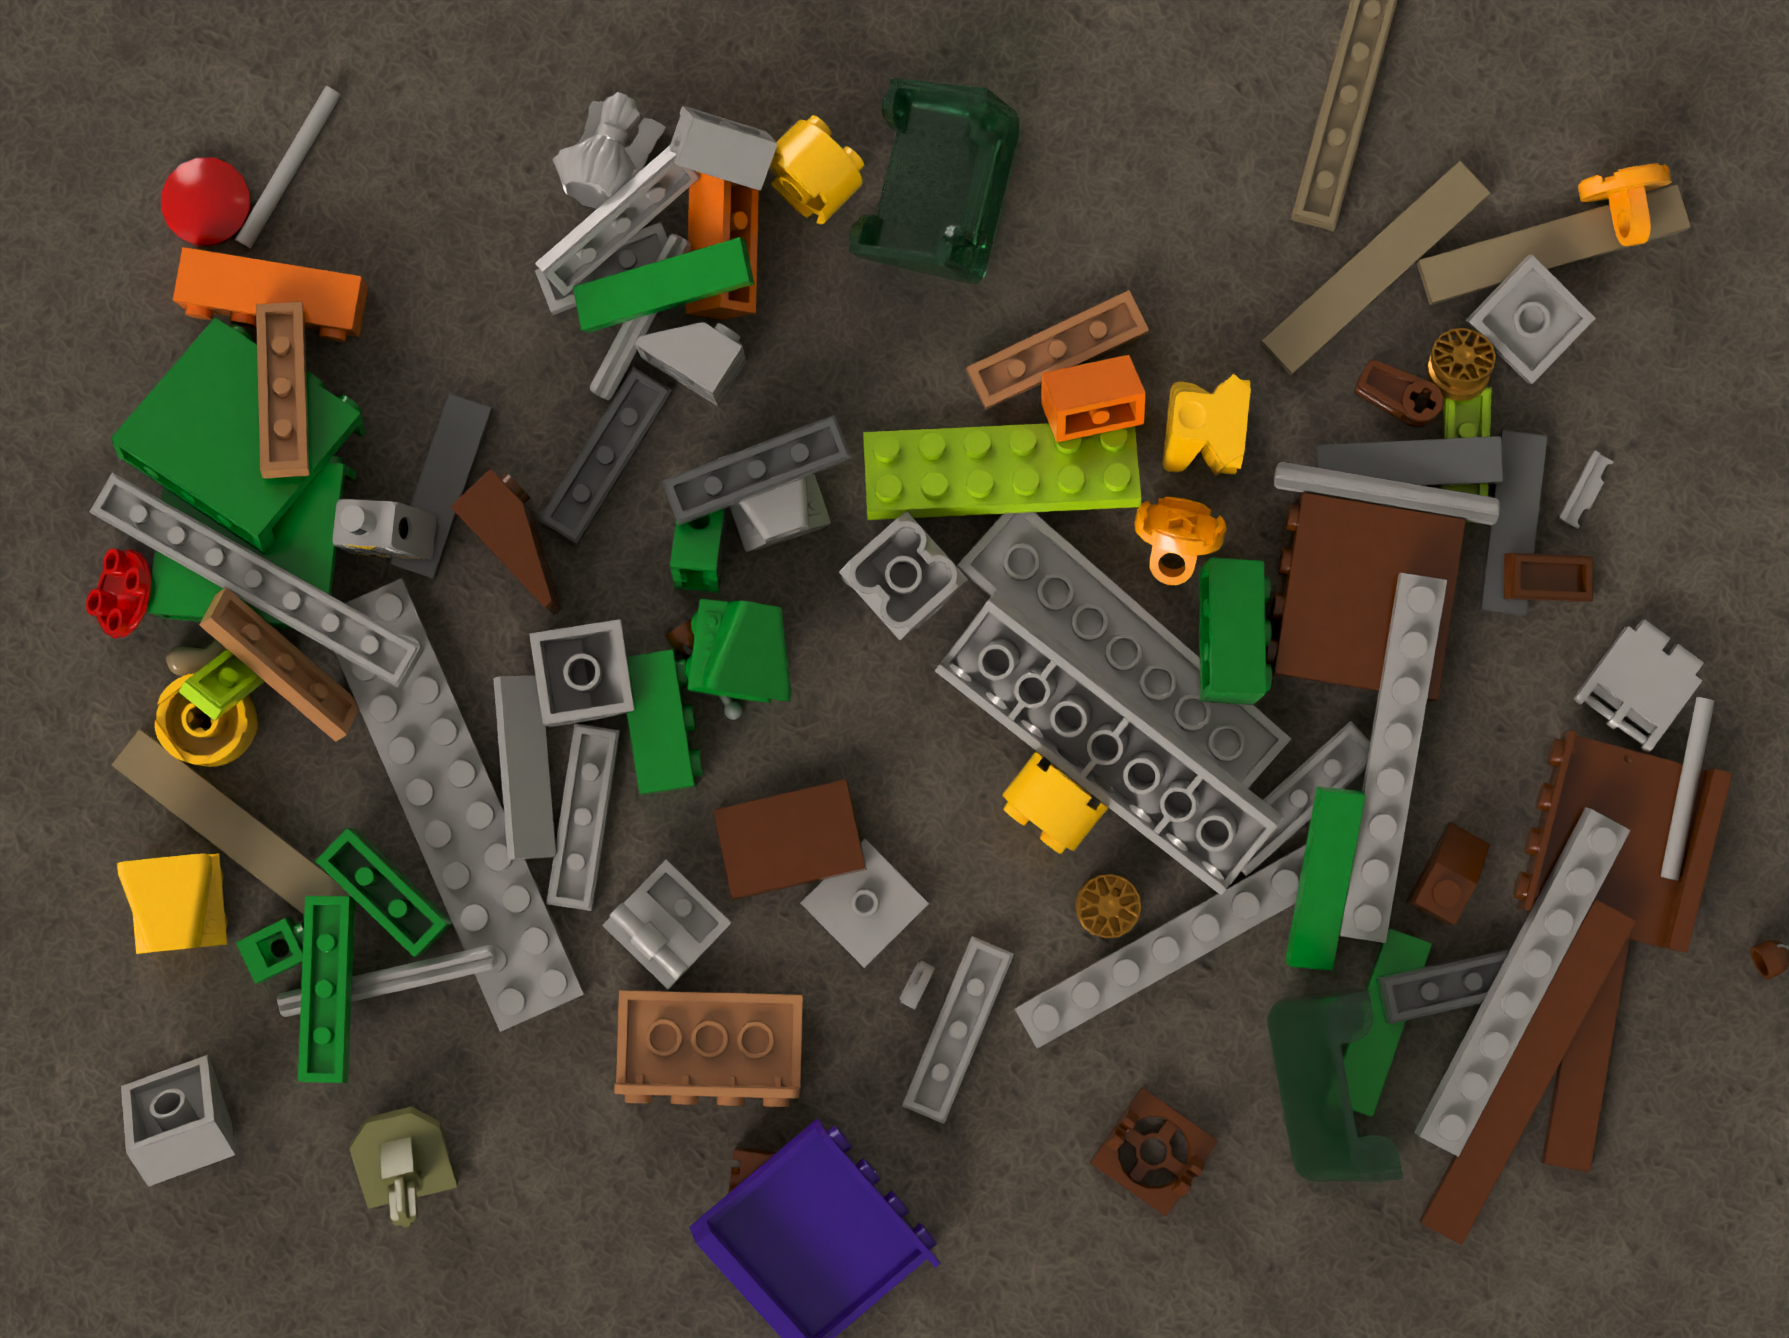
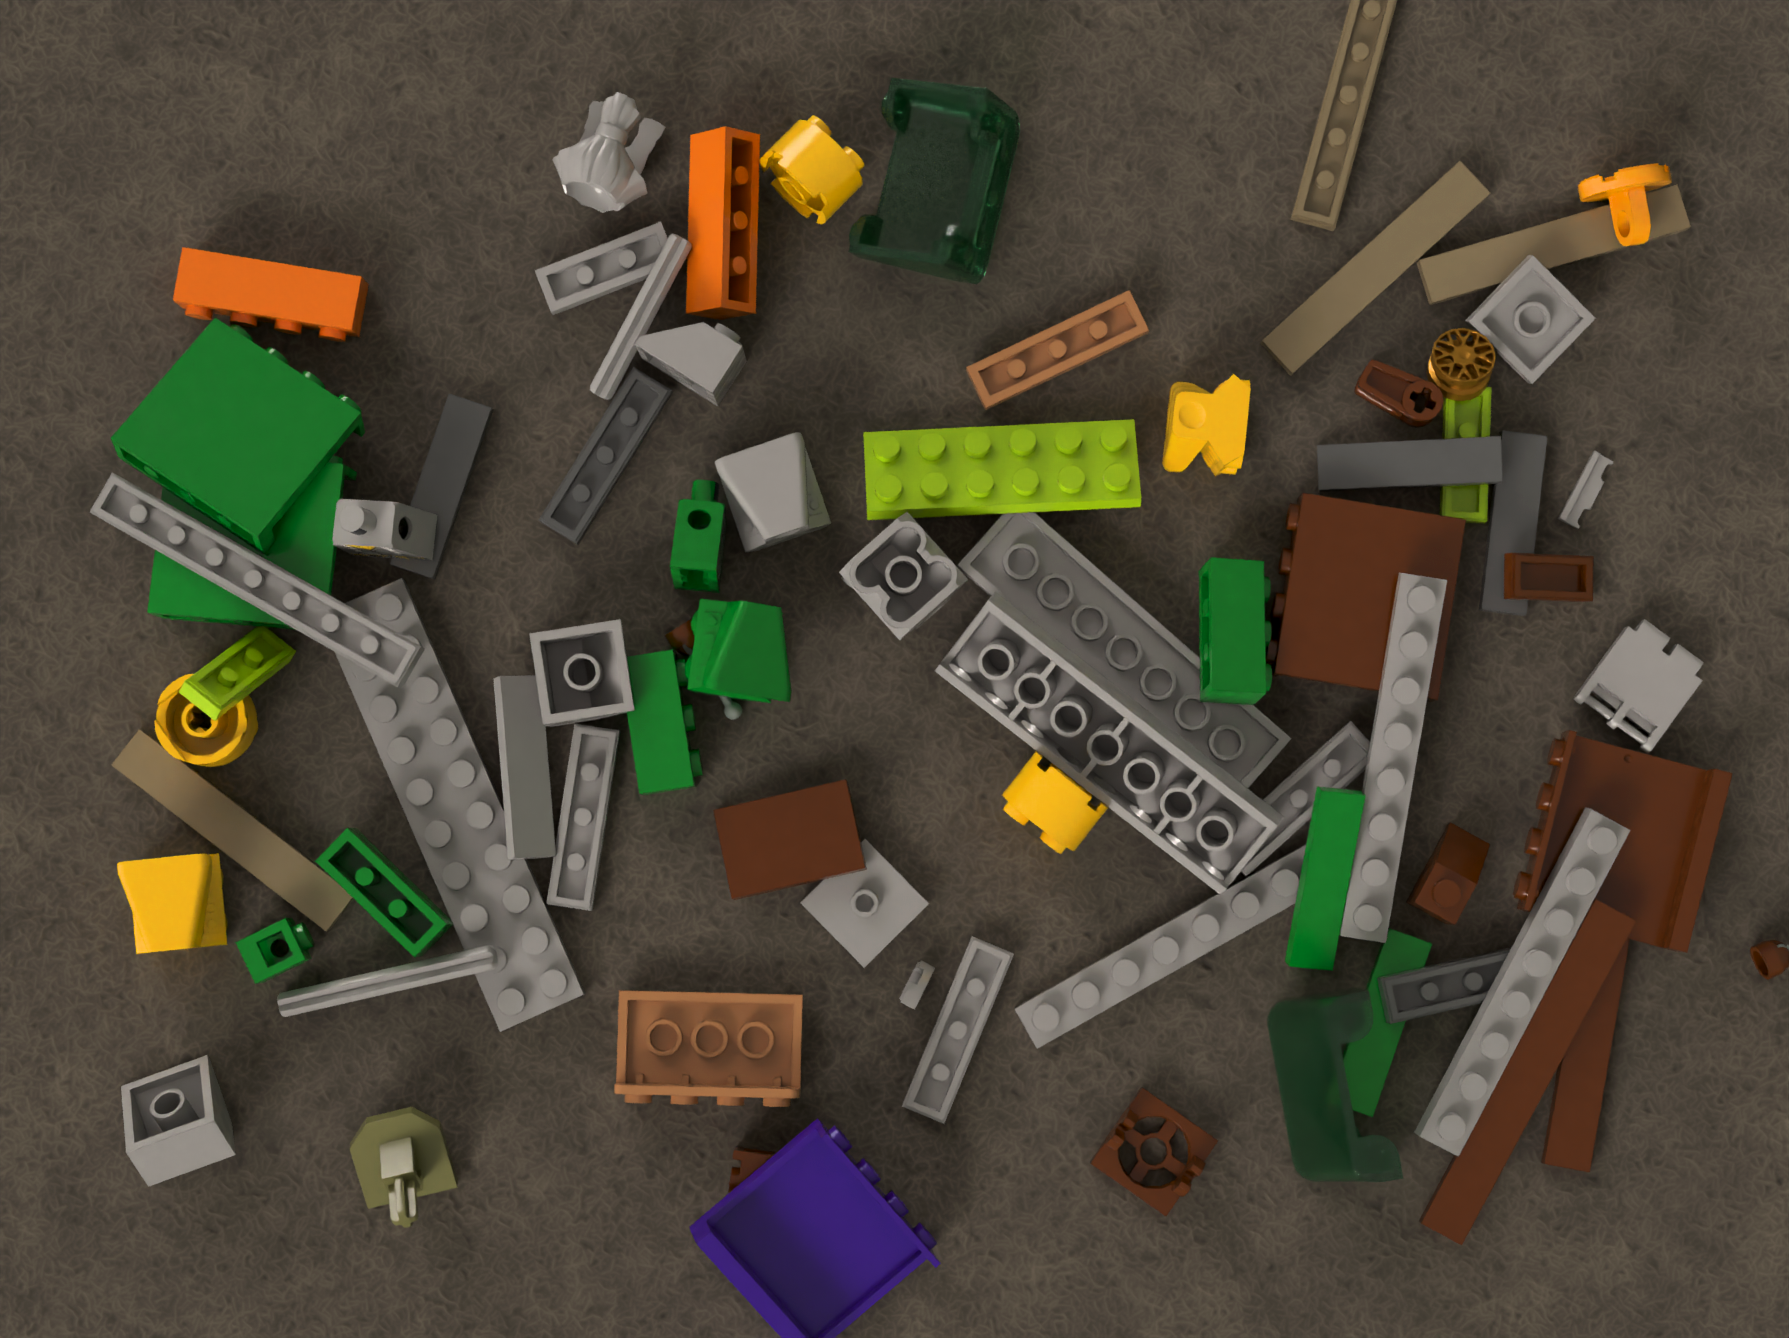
(124, 592): red dish -> none
(190, 660): dark tan arm -> none
(205, 201): red dish -> none
(280, 664): medium nougat plate -> none
(282, 390): medium nougat plate -> none
(288, 167): light grey bar -> none
(326, 989): green plate -> none
(499, 517): reddish brown slope -> none
(616, 221): light grey tile -> none
(663, 285): green tile -> none
(667, 924): light grey plate -> none
(722, 148): light grey hinge -> none
(756, 470): dark grey tile -> none
(1093, 398): orange brick -> none
(1108, 906): pearl gold wheel -> none
(1181, 529): light orange tile -> none
(1386, 493): light grey axle -> none
(1687, 788): light grey bar -> none

